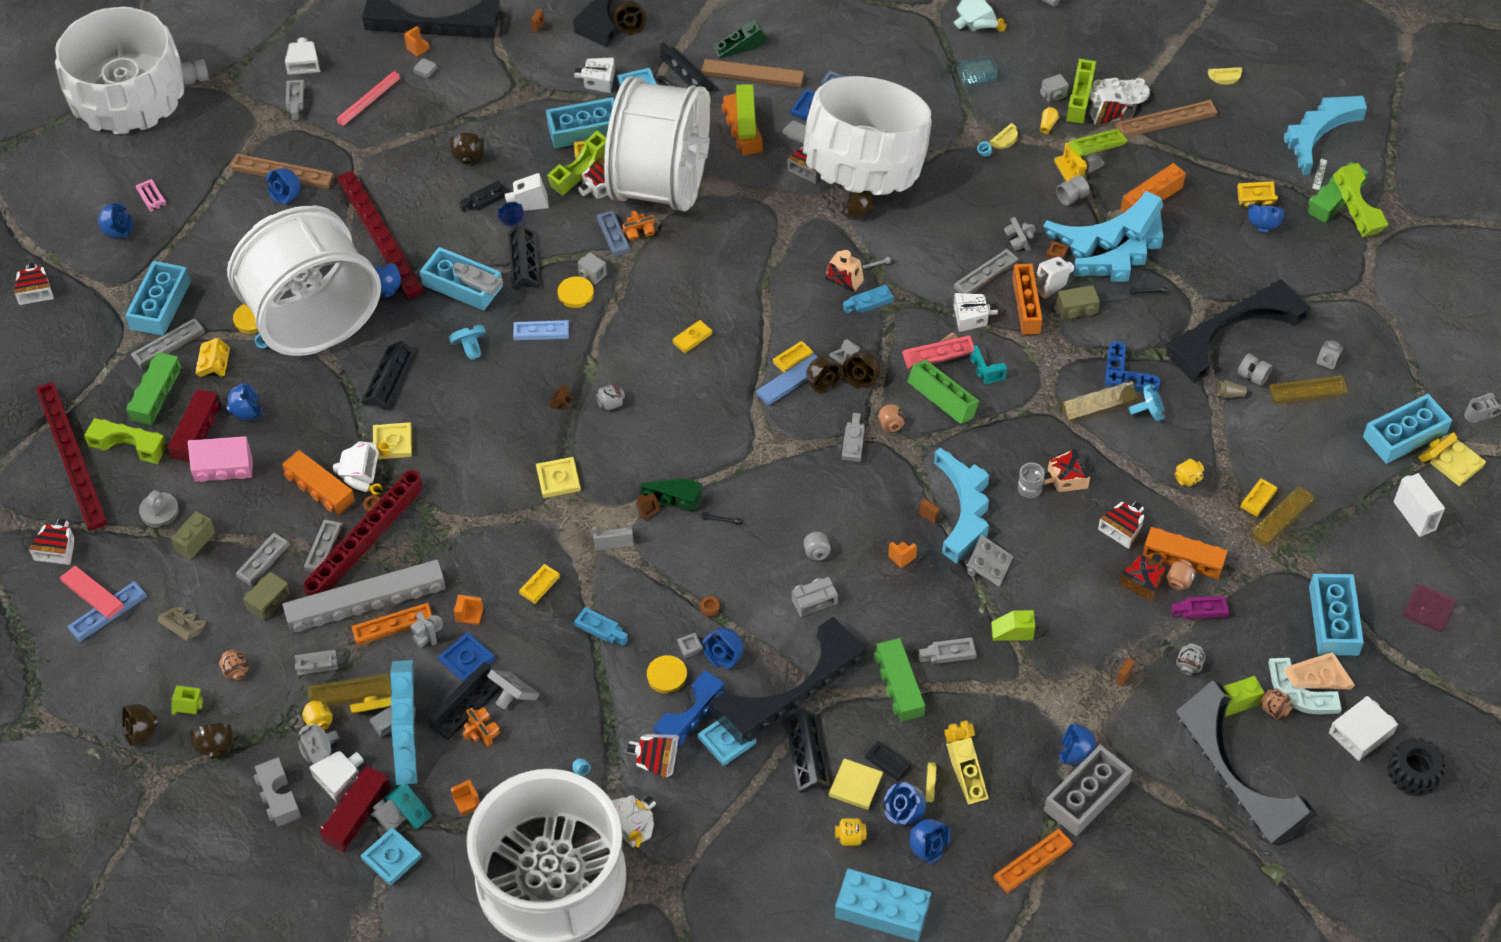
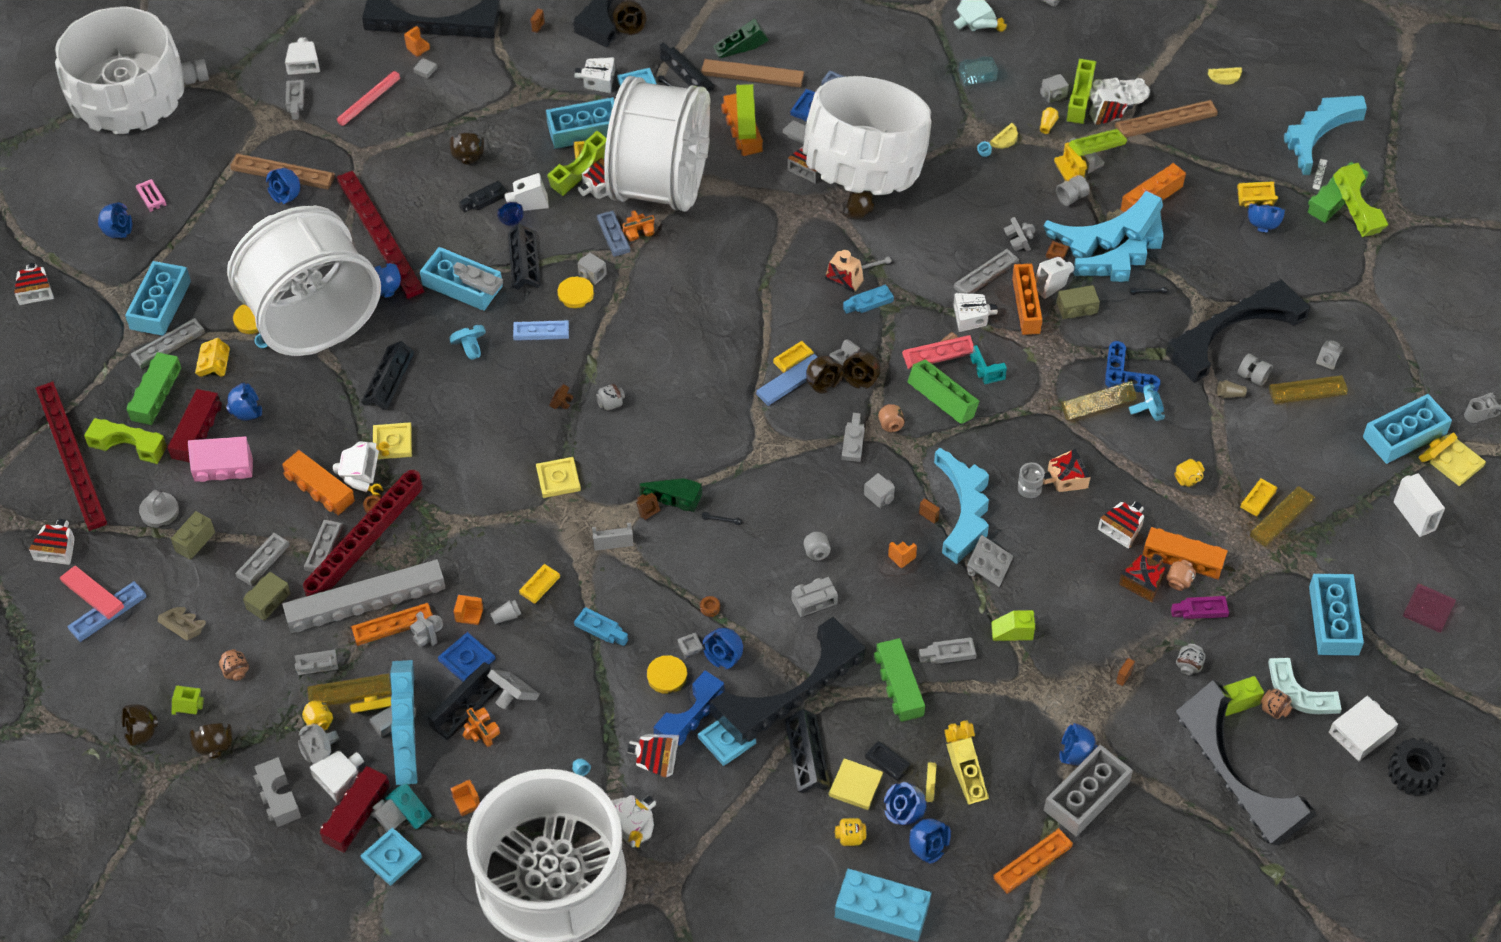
(506, 612): none -> light grey cone
(692, 336): yellow plate -> none
(879, 490): none -> light grey brick
(1319, 673): light nougat wing -> none

